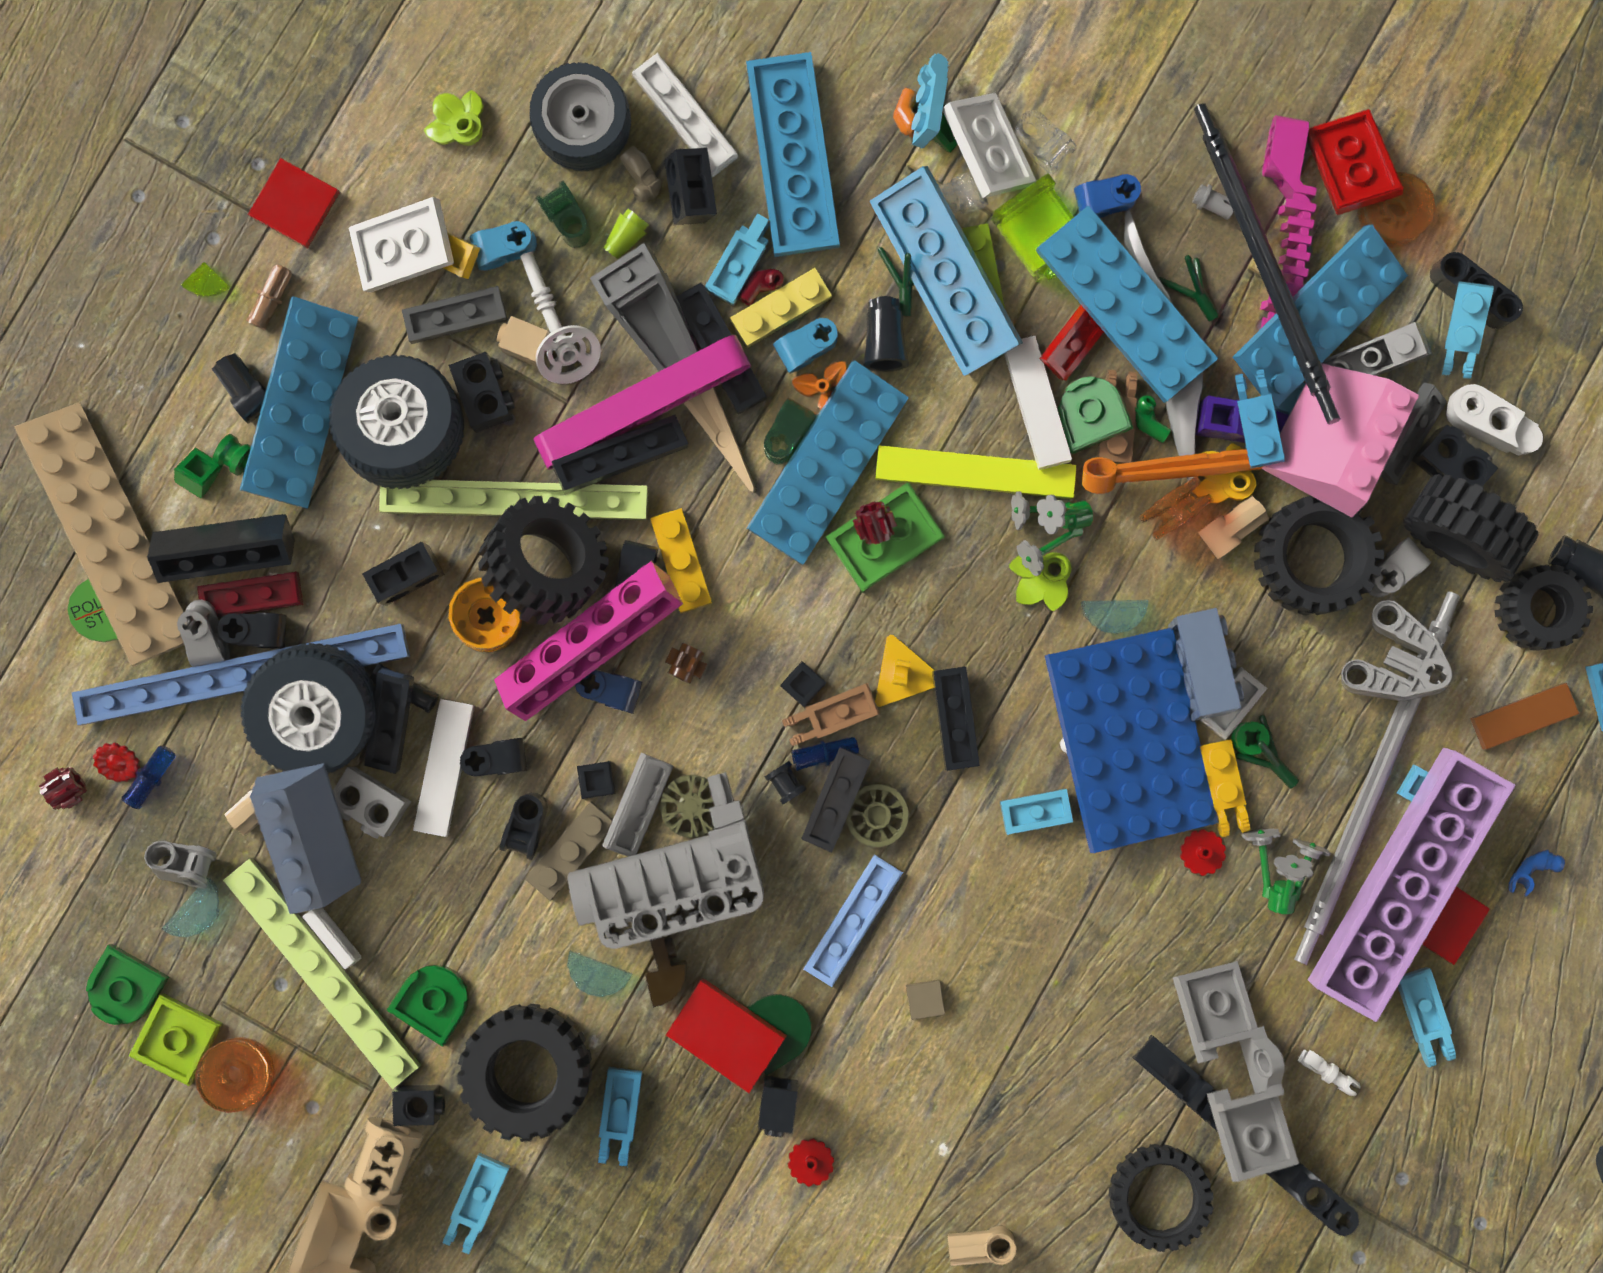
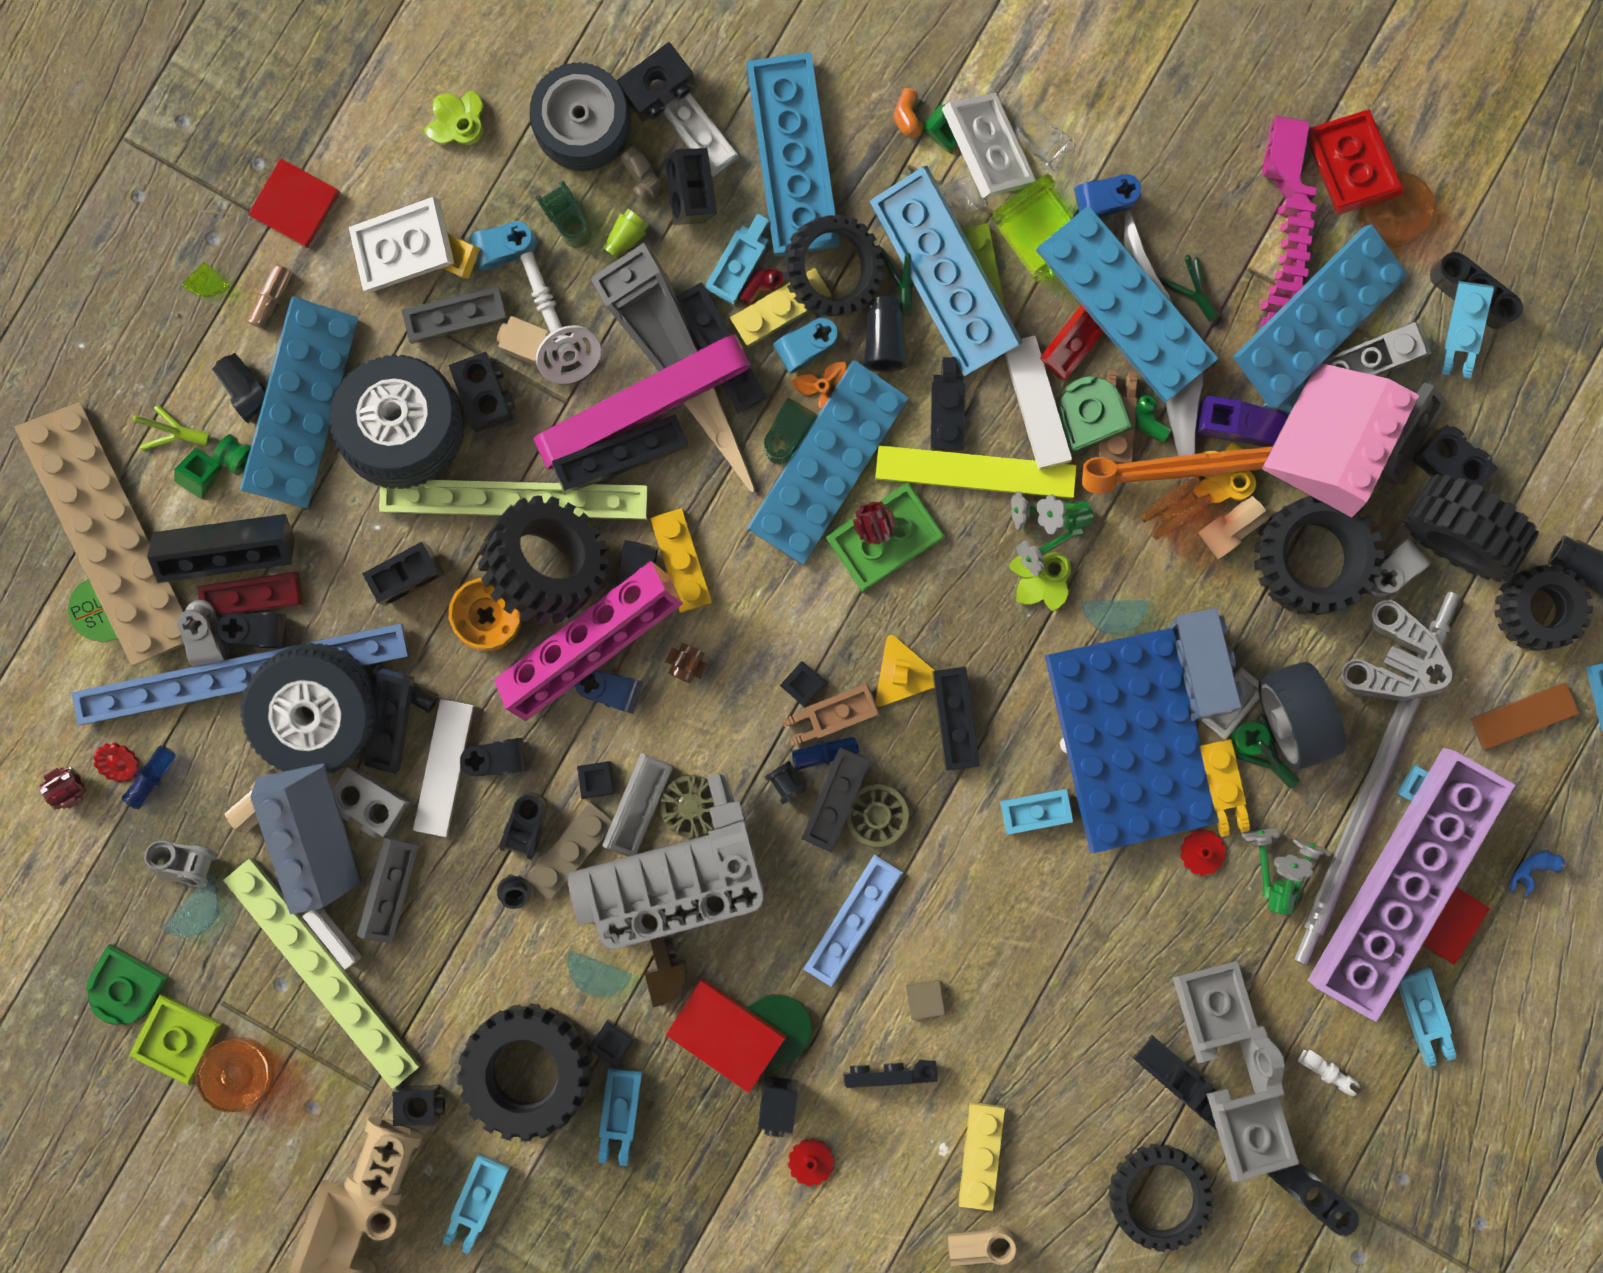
(177, 431): none -> lime plant
(387, 890): none -> dark grey plate
(432, 1002): green tile -> none
(513, 891): none -> black plate
(611, 1043): none -> black tile
(661, 65): none -> black brick
(867, 253): none -> black tyre
(893, 1074): none -> black hinge
(931, 100): medium azure hinge -> none
(947, 408): none -> black hinge
(981, 1156): none -> light yellow plate
(1212, 201): light grey pin -> none
(1259, 423): dark azure hinge -> none
(1267, 265): black axle -> none
(1302, 715): none -> black wheel
(1516, 433): white piece -> none

